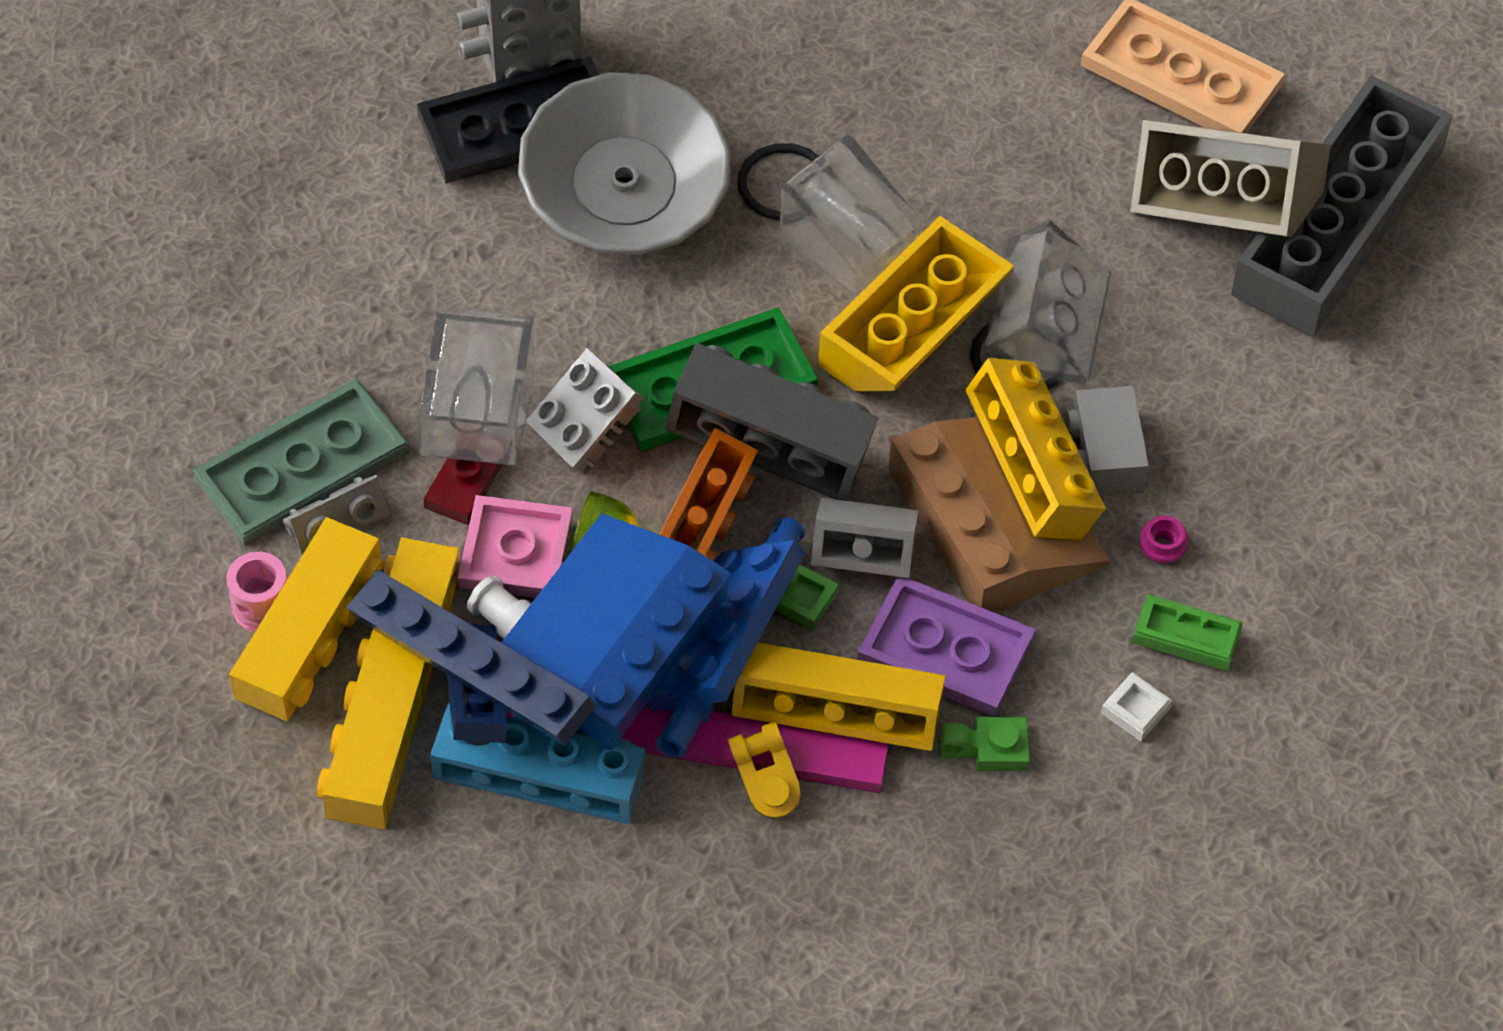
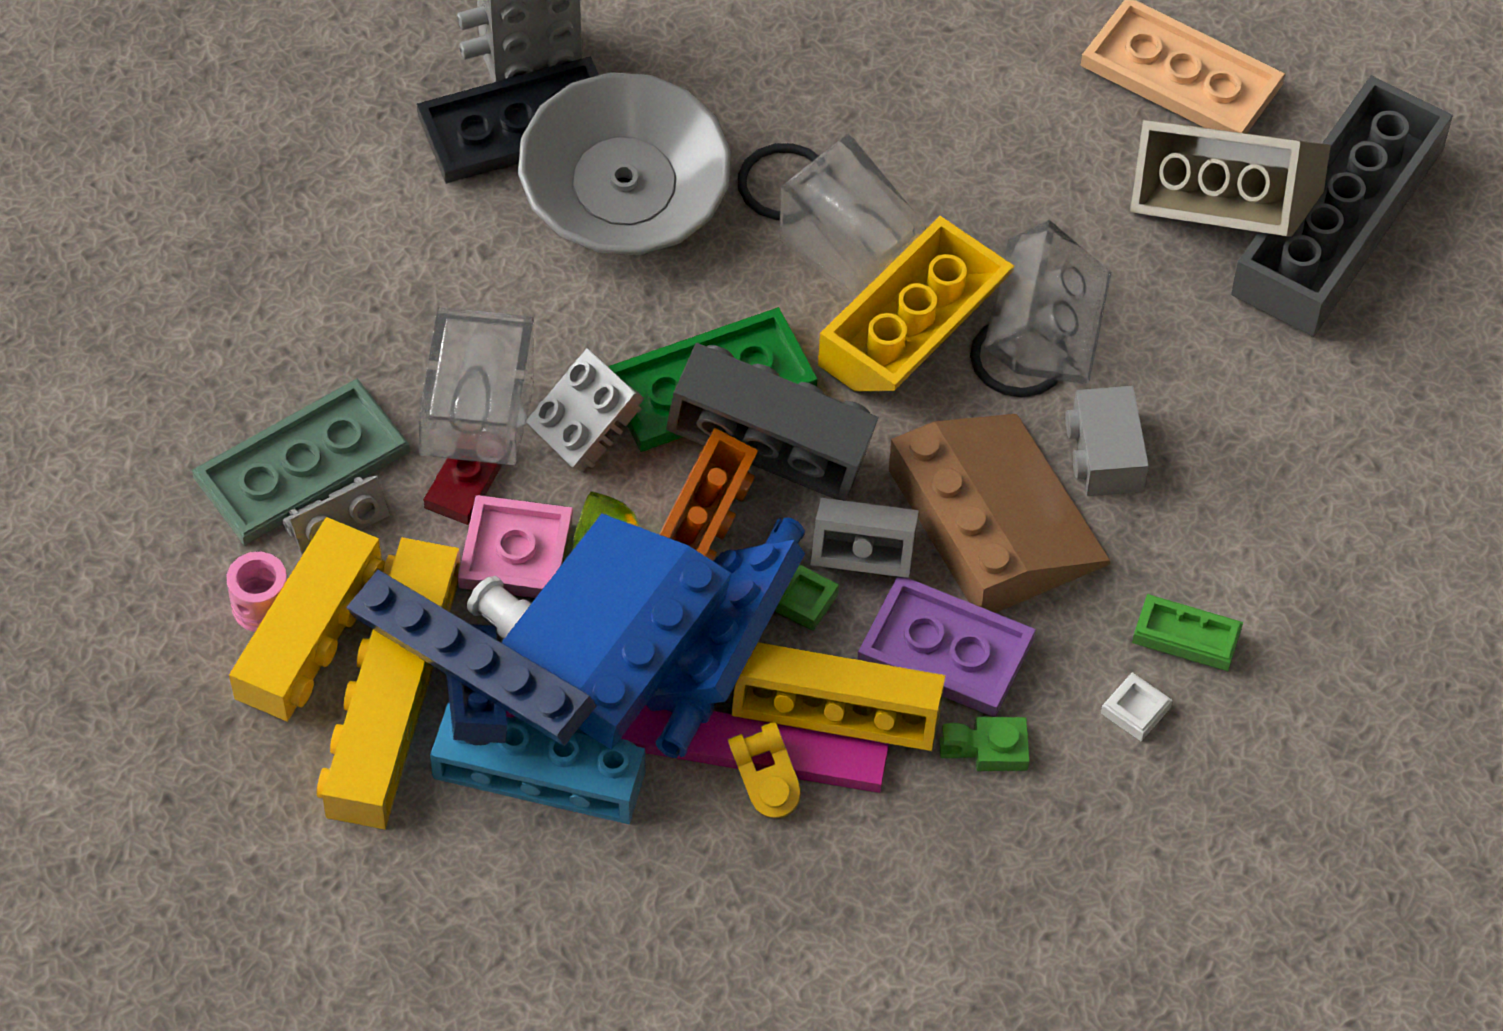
(1035, 449): yellow brick -> none
(1166, 528): dark pink plate -> none

